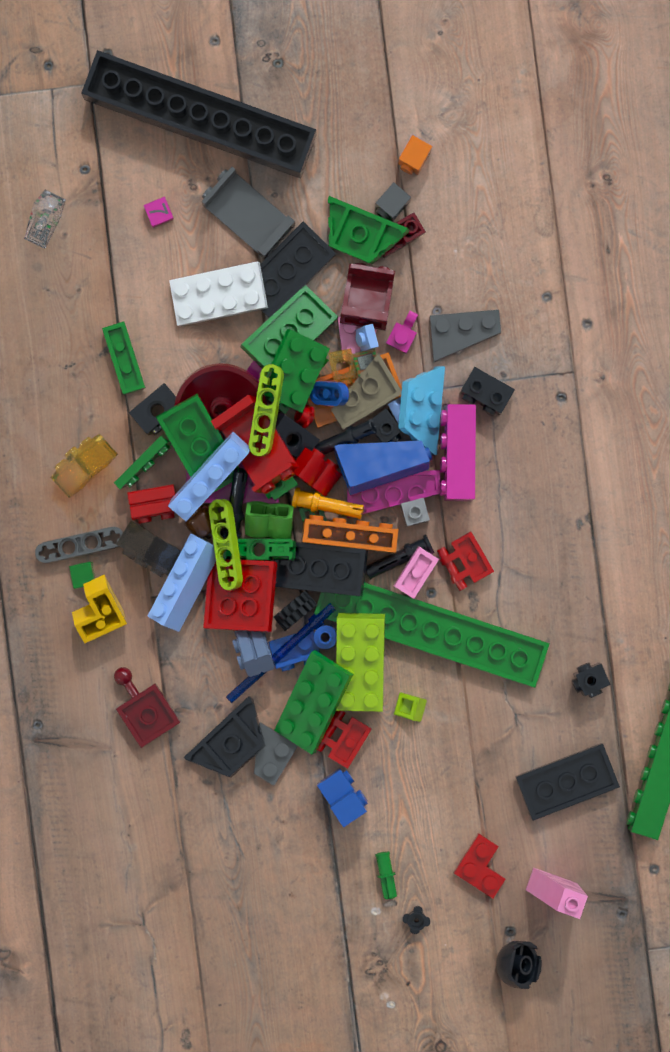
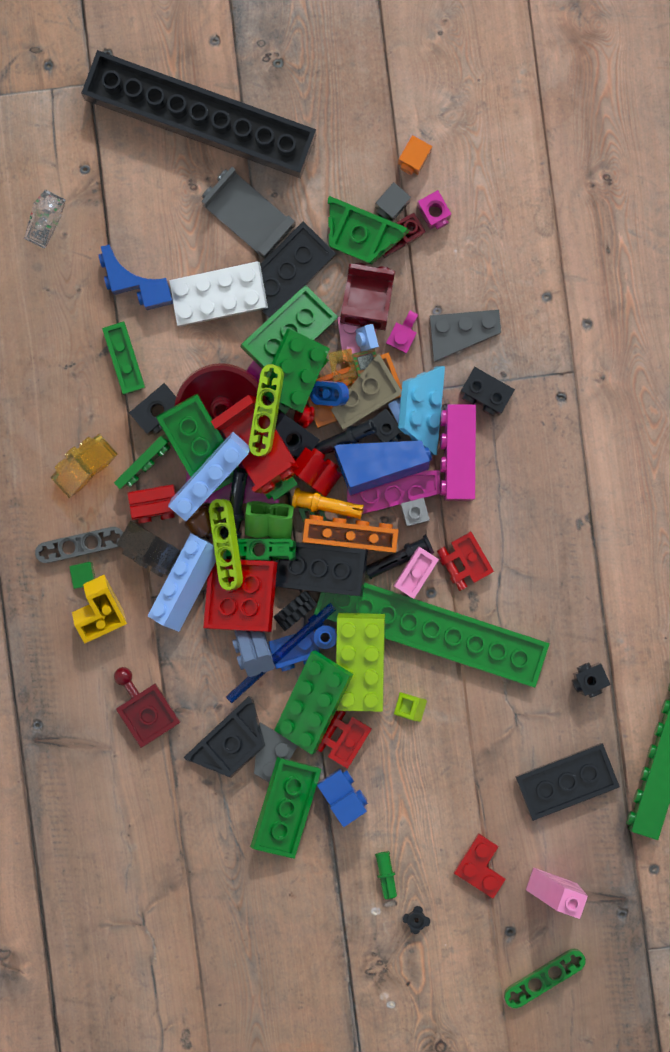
(153, 292): none -> blue arch
(158, 212): dark pink tile -> none
(285, 808): none -> green plate
(434, 200): none -> dark pink brick
(519, 964): black cylinder -> none
(546, 981): none -> green beam

